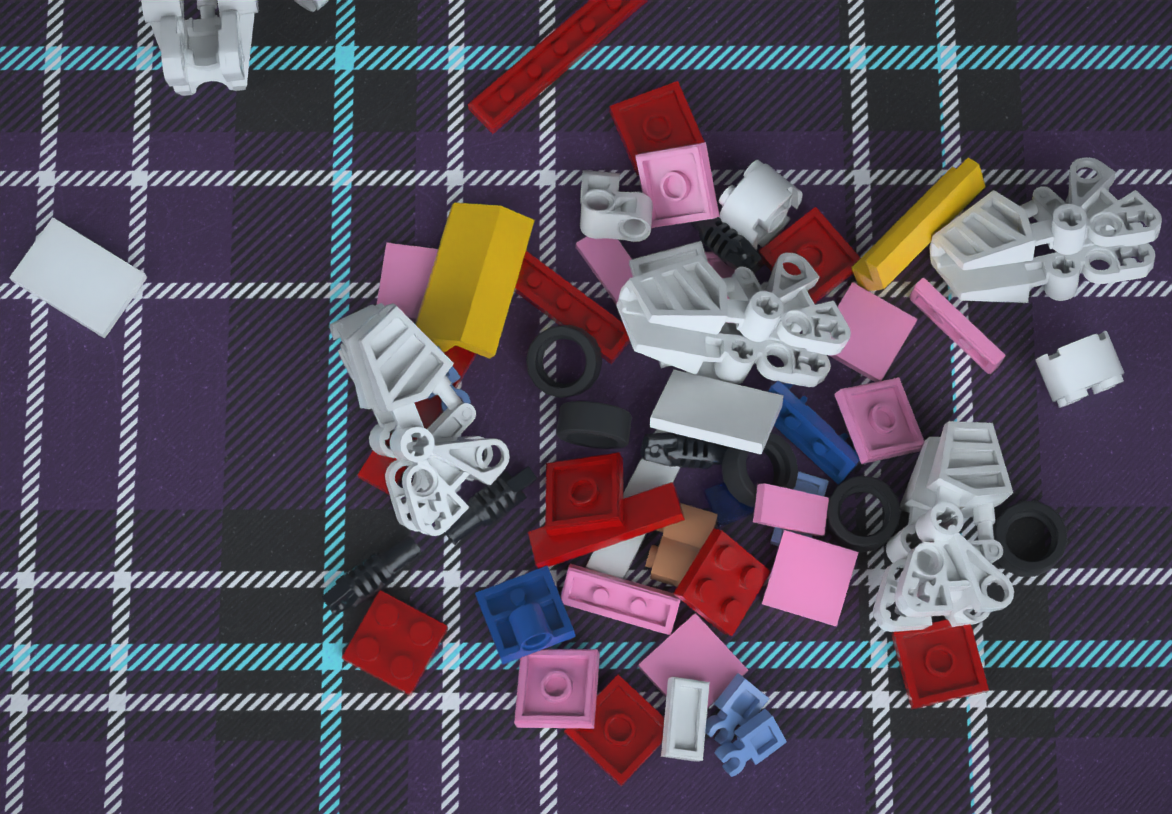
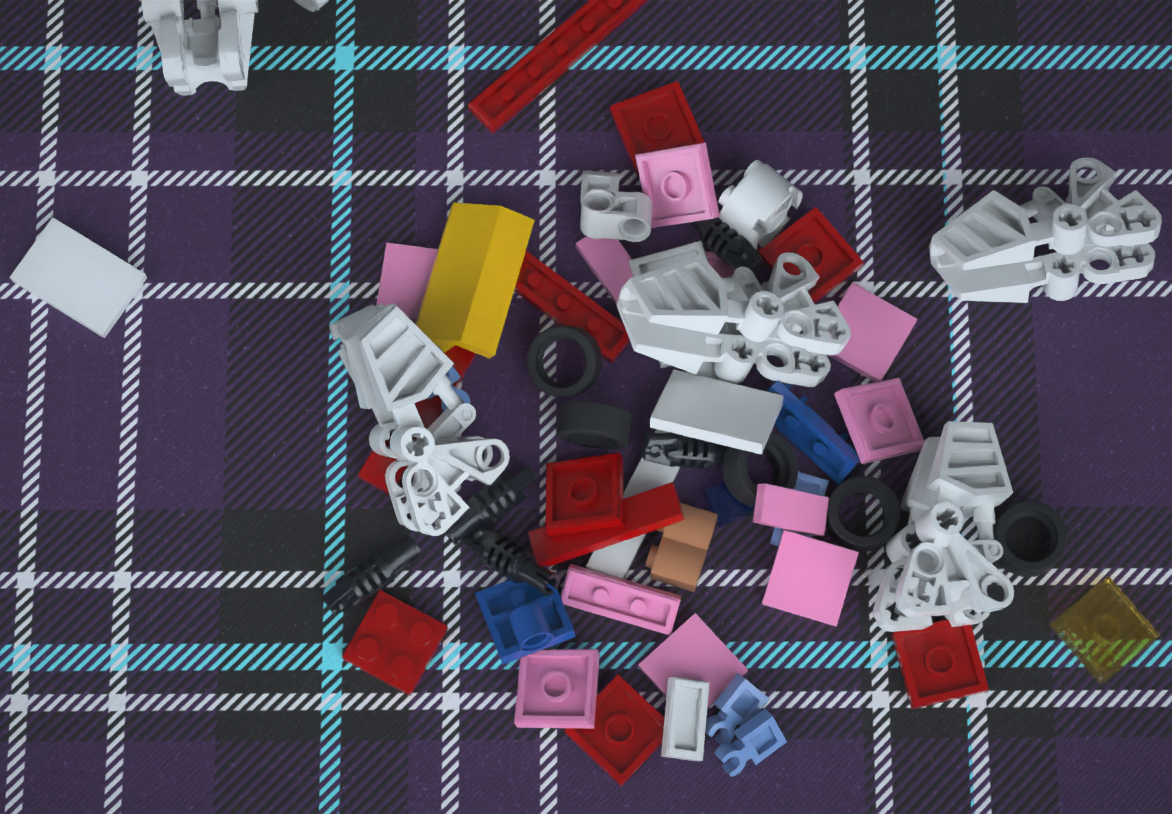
(511, 560): none -> black hinge
(722, 582): red plate -> none
(918, 225): yellow slope -> none
(956, 326): bright pink tile -> none
(1079, 367): white brick -> none
(1104, 630): none -> clear yellow plate

